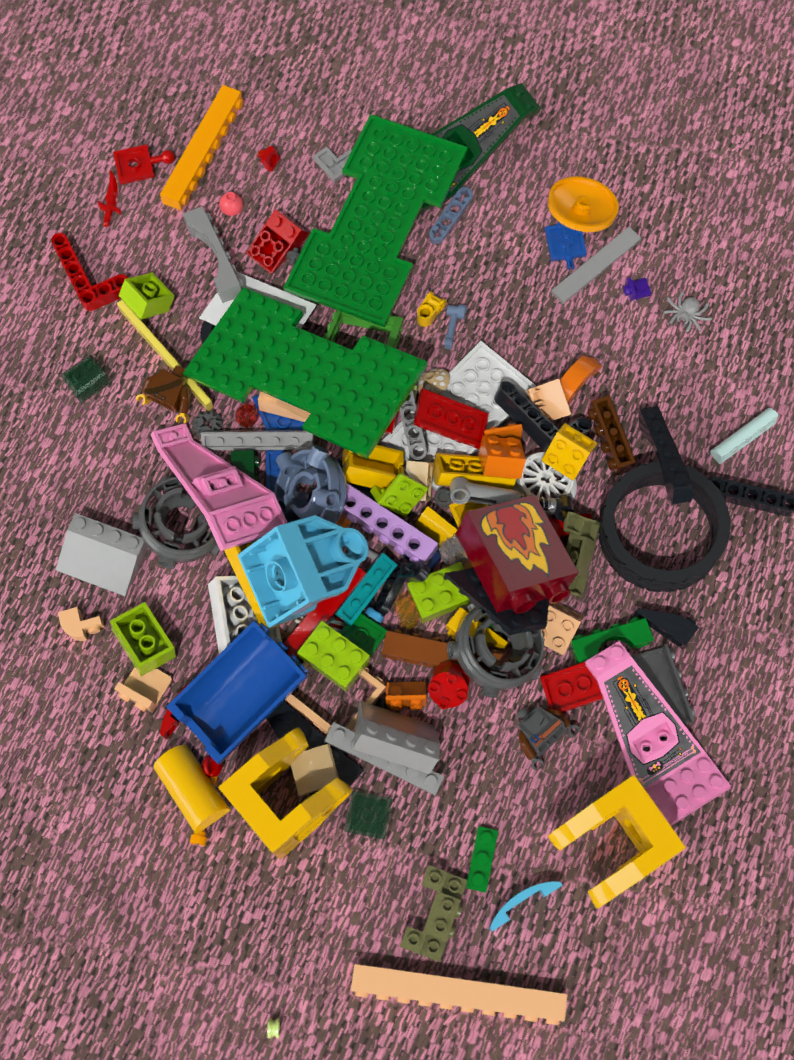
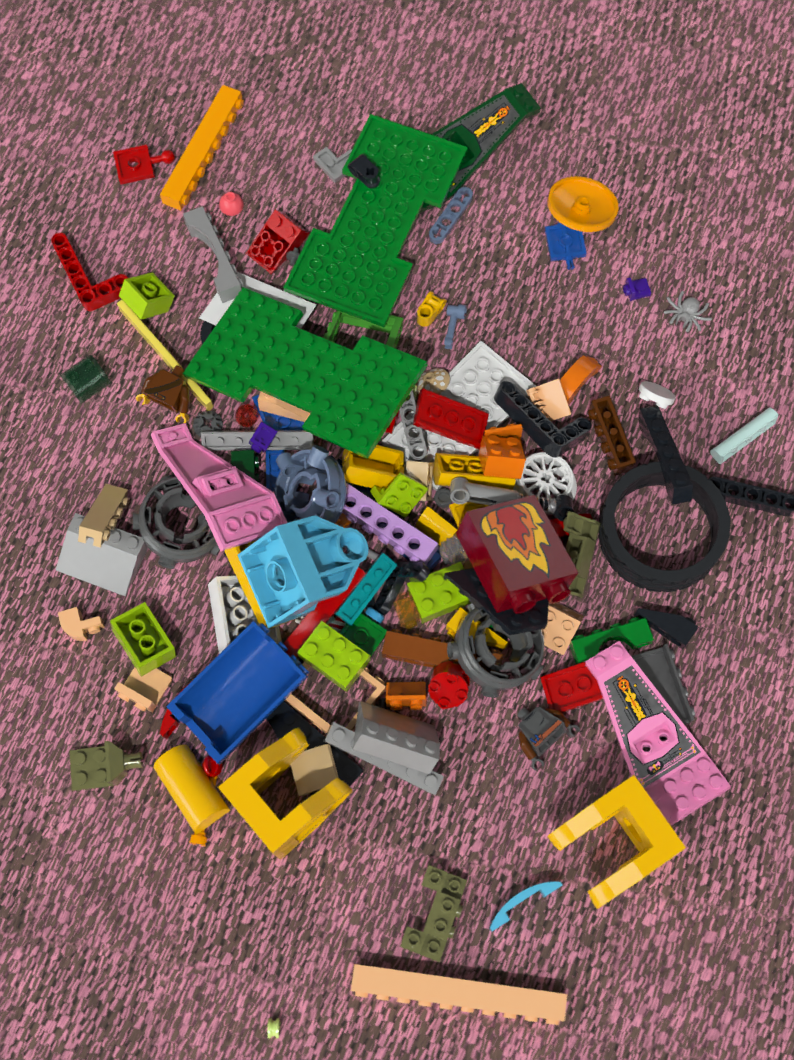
(101, 766): none -> olive plate
(103, 515): none -> tan brick
(110, 197): red piece -> none
(262, 438): none -> dark purple bracket
(269, 158): red tile -> none
(365, 171): none -> black piece
(368, 815): clear green tile -> none
(482, 859): green plate -> none
(568, 451): yellow bracket -> none
(596, 265): light grey tile -> none
(656, 393): none -> white tile

